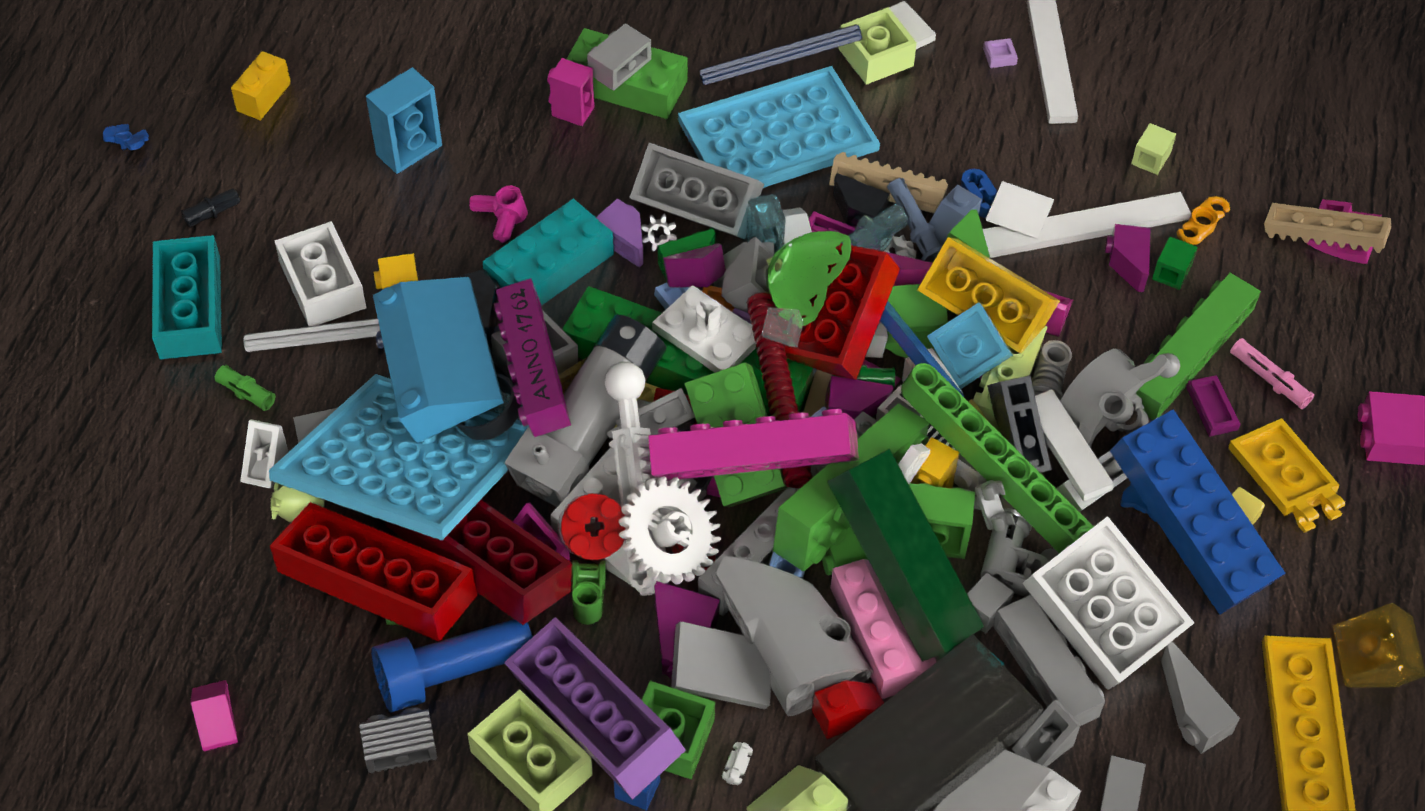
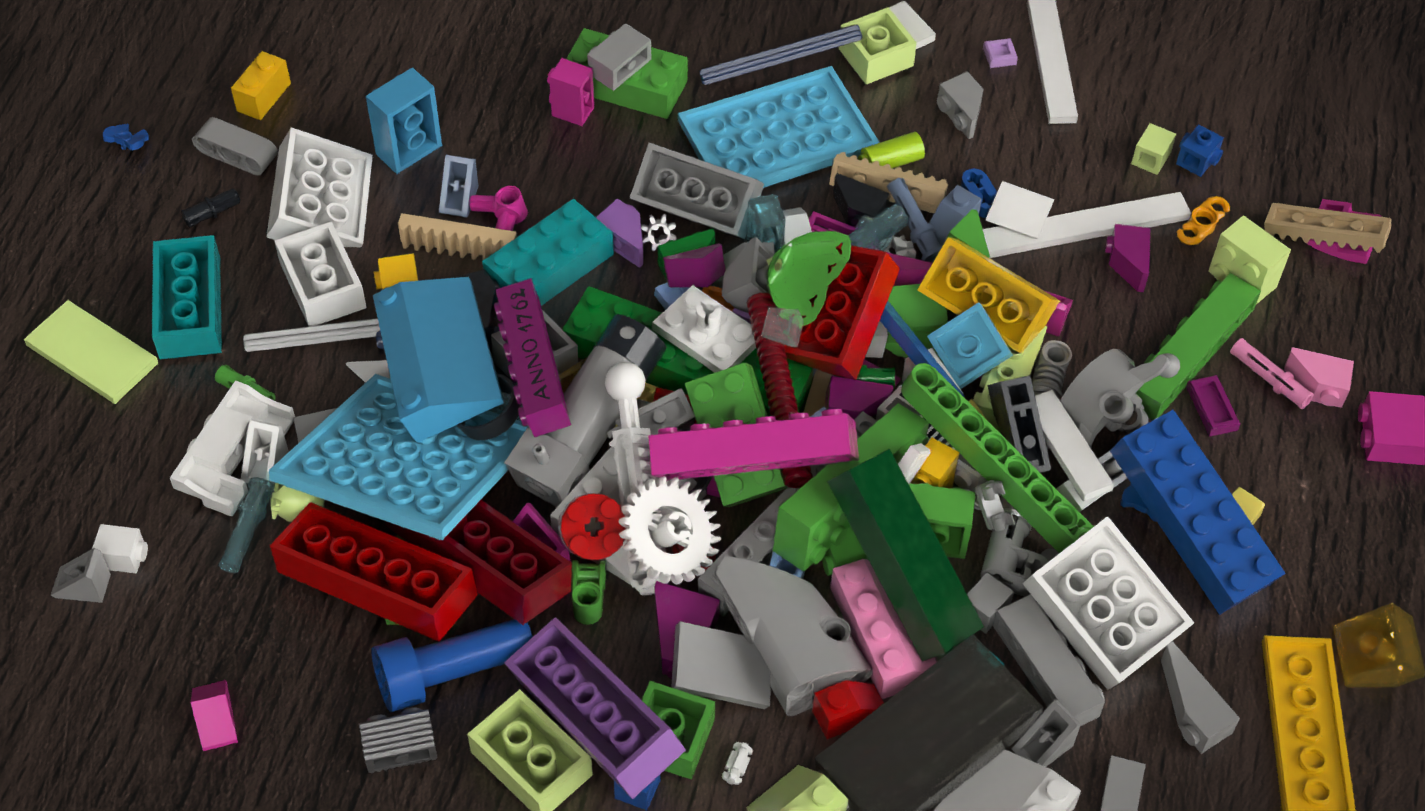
(83, 578): none -> light grey slope
(91, 351): none -> yellowish green tile
(121, 547): none -> white brick
(221, 446): none -> white bracket
(235, 146): none -> light grey beam
(251, 512): none -> clear light blue pin
(318, 185): none -> white slope
(368, 369): none -> white sticker
(452, 236): none -> tan gear
(458, 185): none -> sand blue slope
(895, 151): none -> lime brick
(961, 102): none -> light grey slope
(1174, 263): green brick -> none
(1202, 145): none -> blue brick
(1250, 255): none -> yellowish green brick
(1288, 473): yellow tile -> none
(1322, 375): none -> bright pink slope

